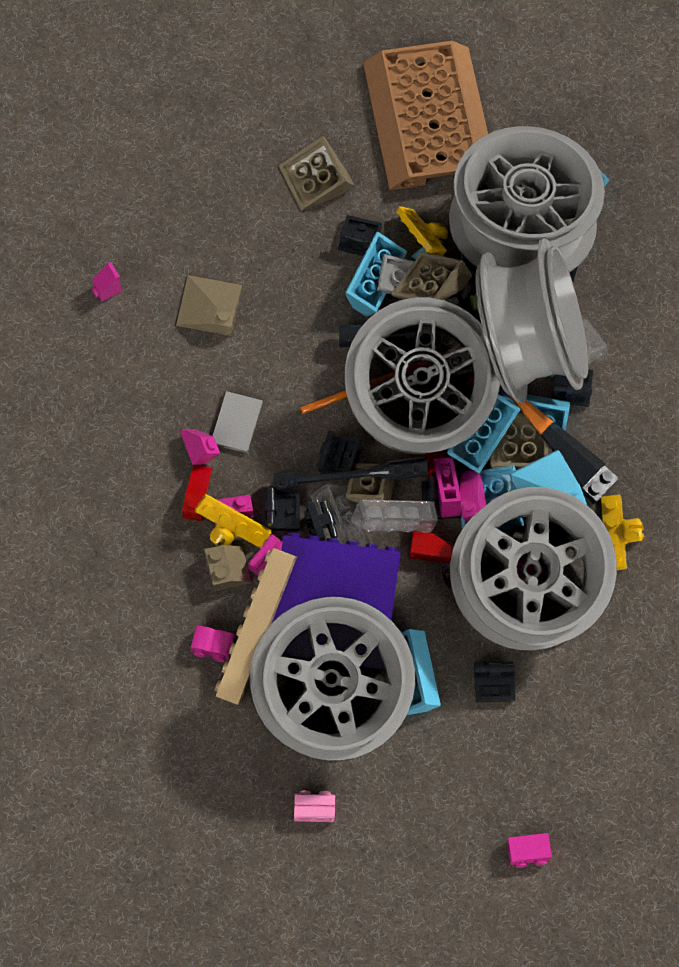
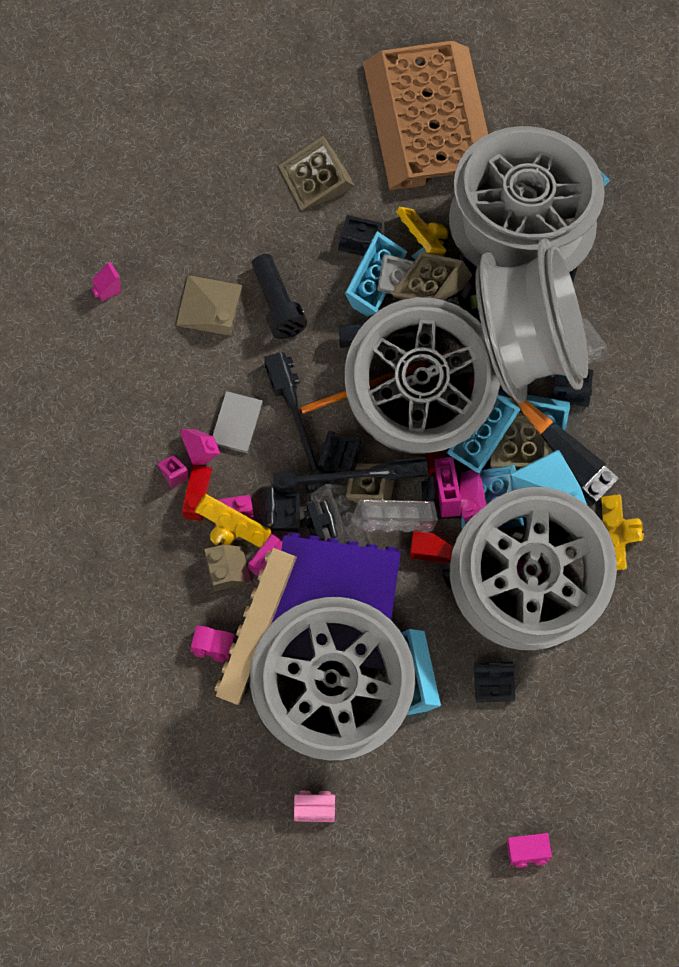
(173, 471): none -> dark pink slope
(284, 317): none -> black piece
(284, 383): none -> black bar

